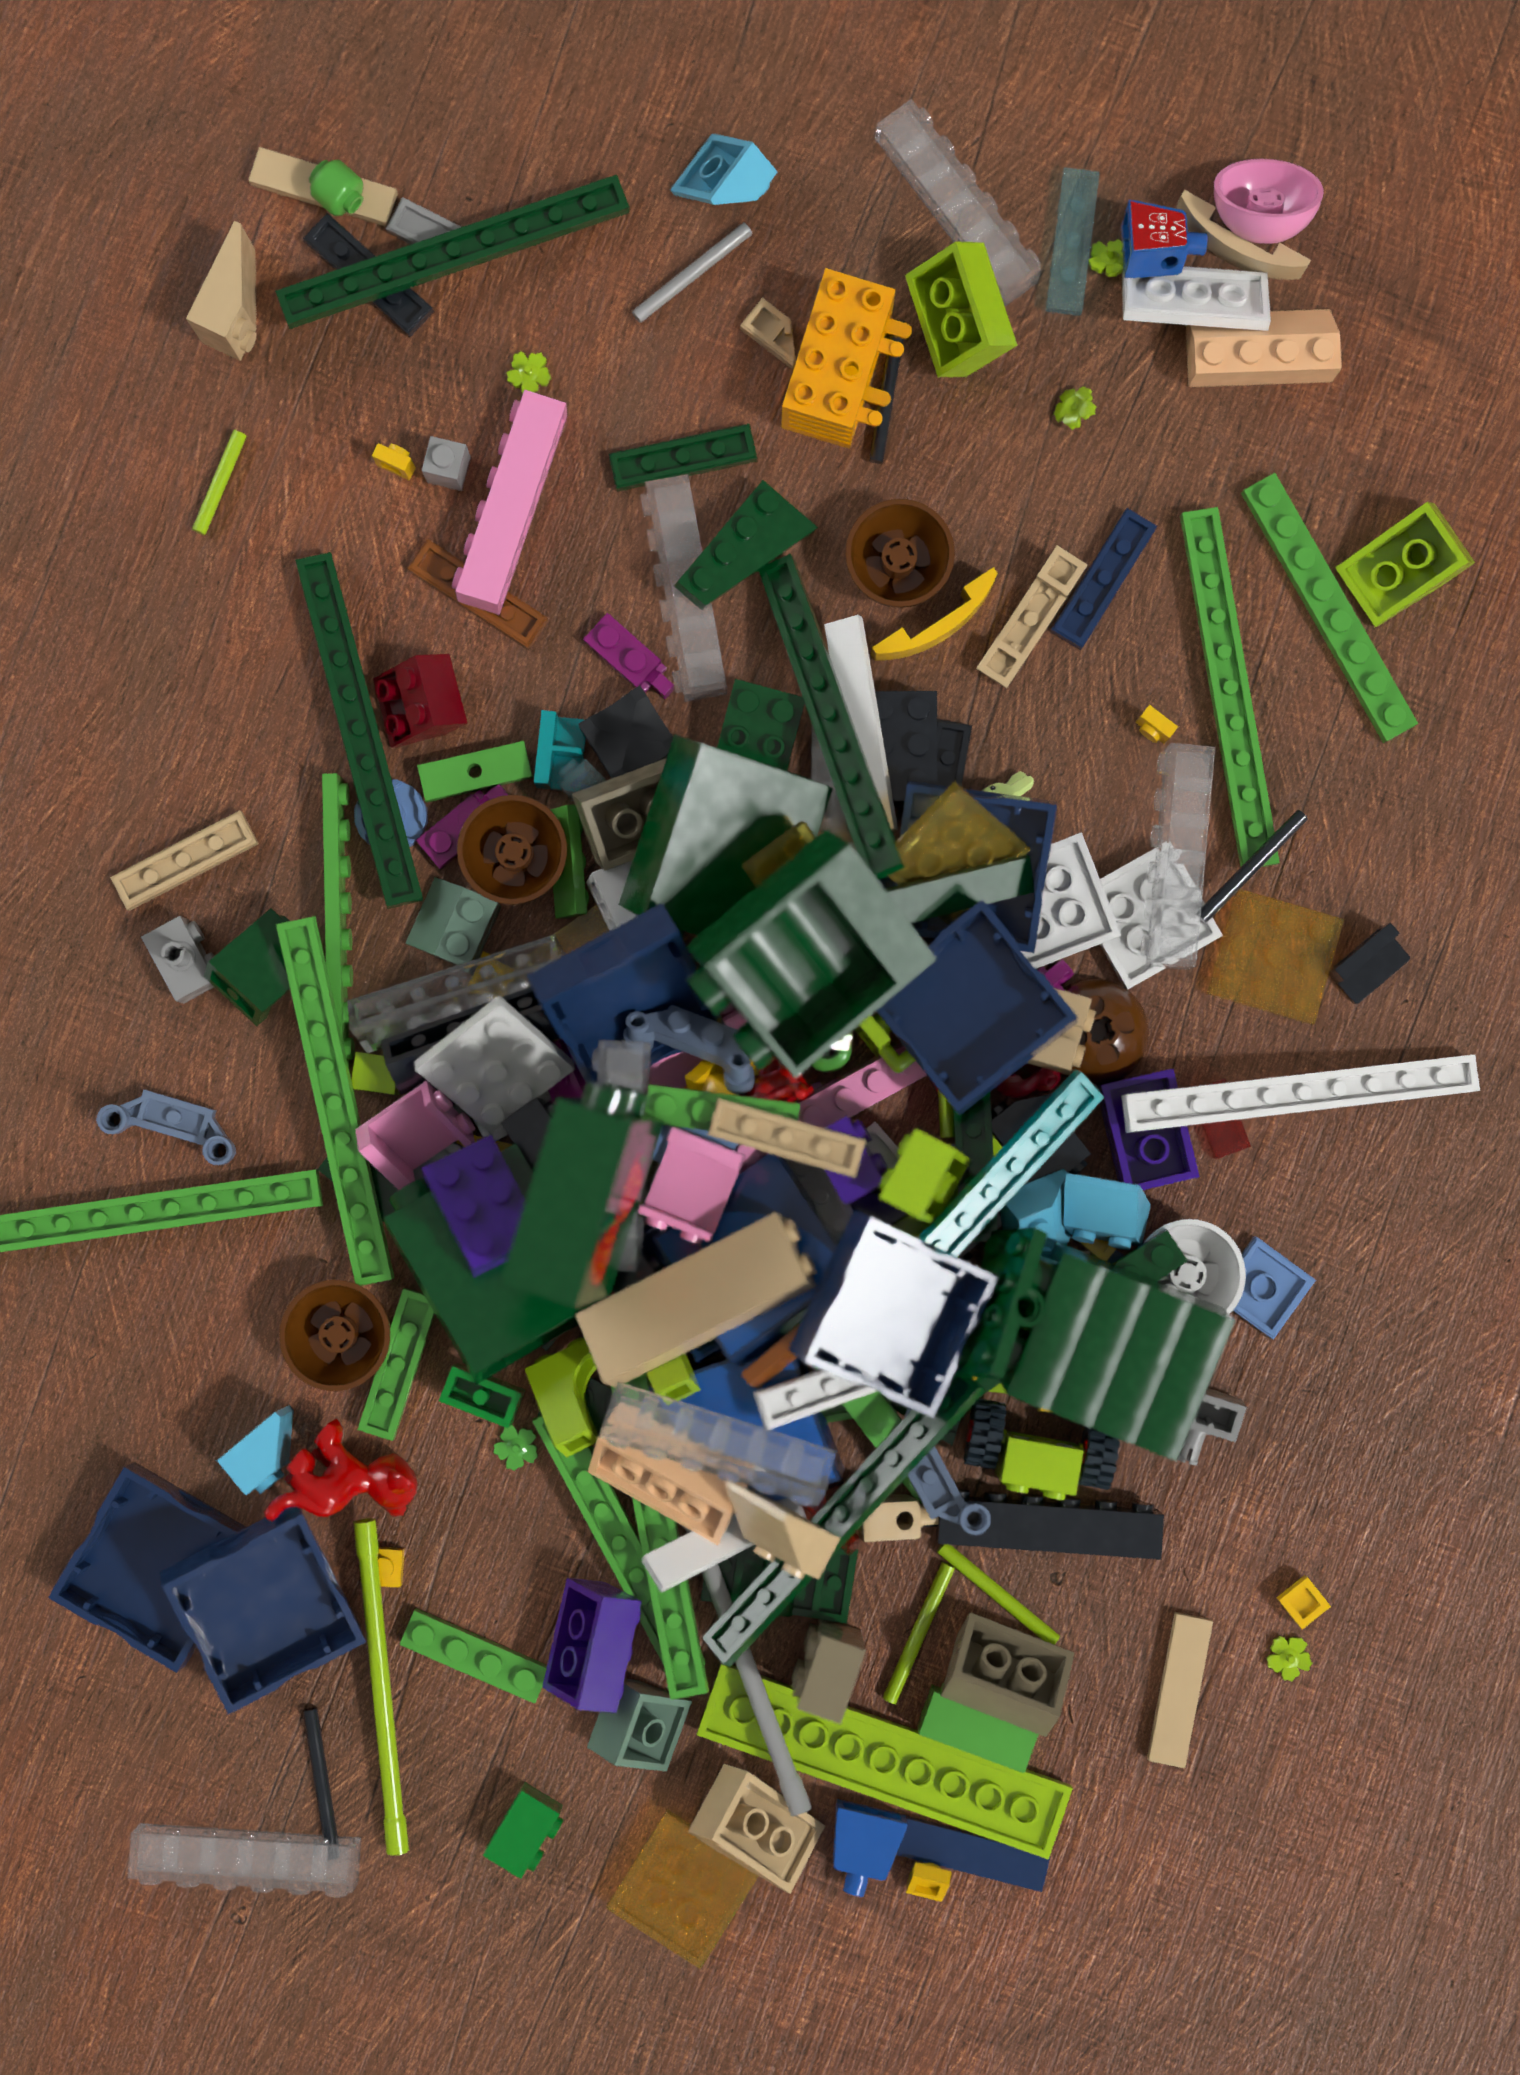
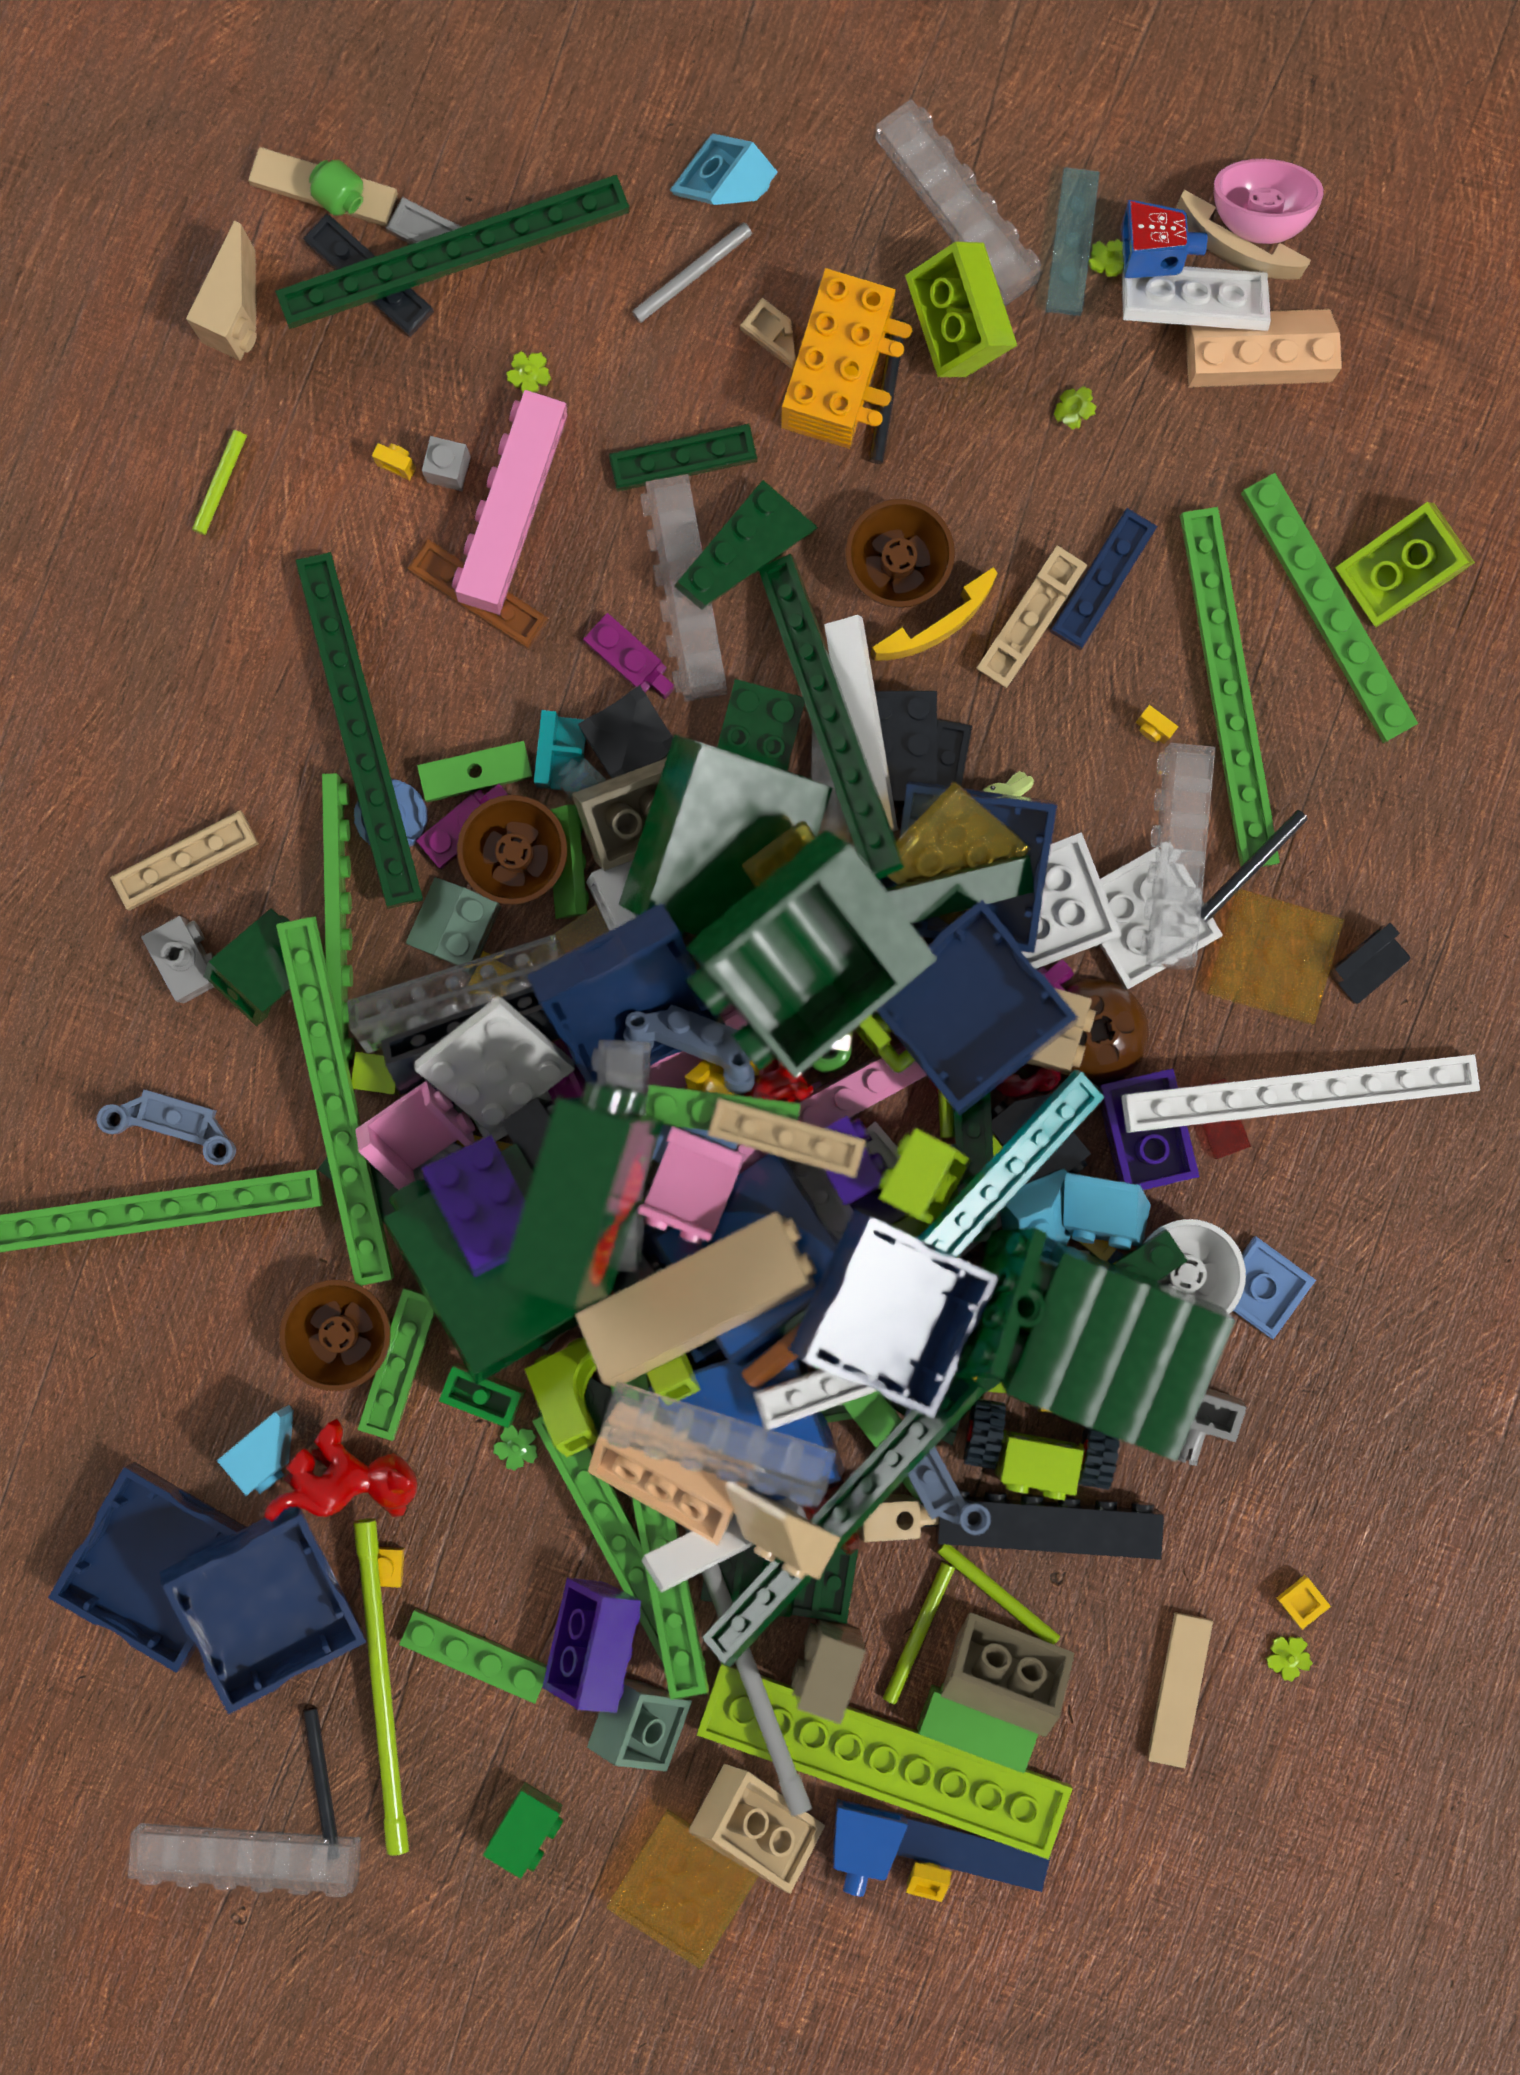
(419, 699): dark red slope -> none

